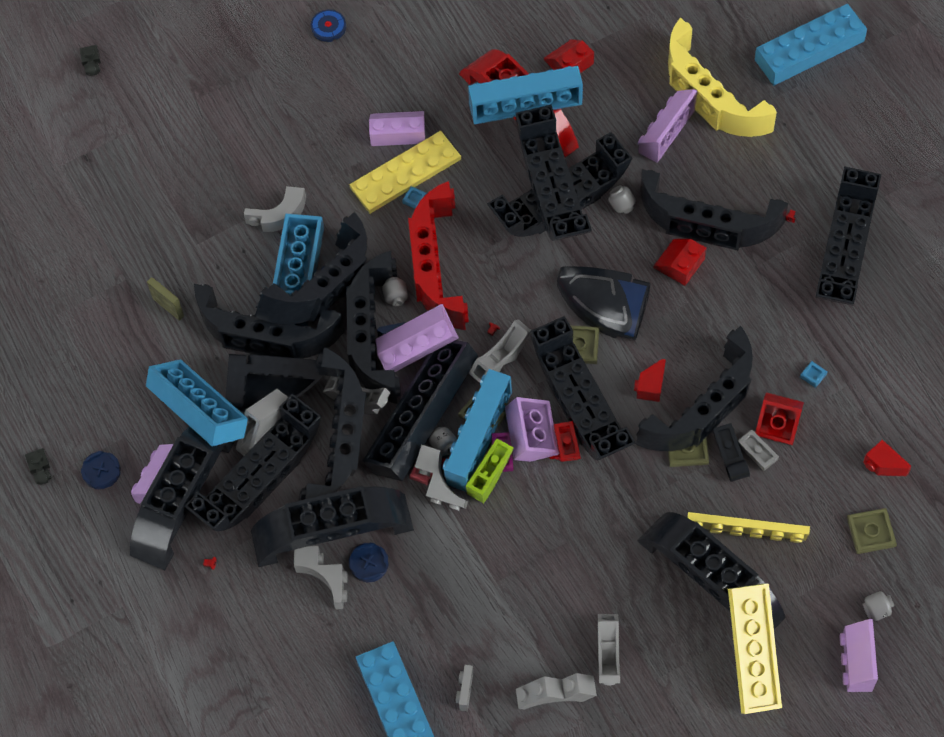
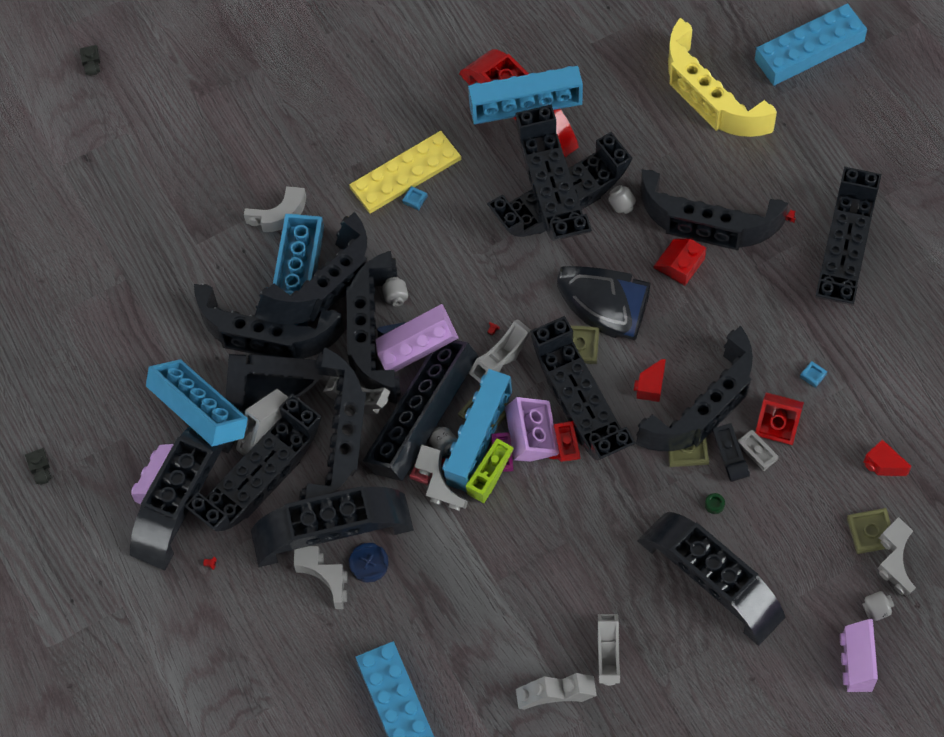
(100, 470): dark blue tile -> none
(165, 298): olive tile -> none
(328, 25): tile -> none
(397, 128): lavender slope -> none
(425, 255): red slope -> none
(465, 679): light grey plate -> none
(571, 54): red slope -> none
(668, 124): lavender slope -> none
(714, 503): none -> dark green tile
(754, 648): light yellow plate -> none
(755, 528): light yellow plate -> none
(892, 567): none -> light grey arch

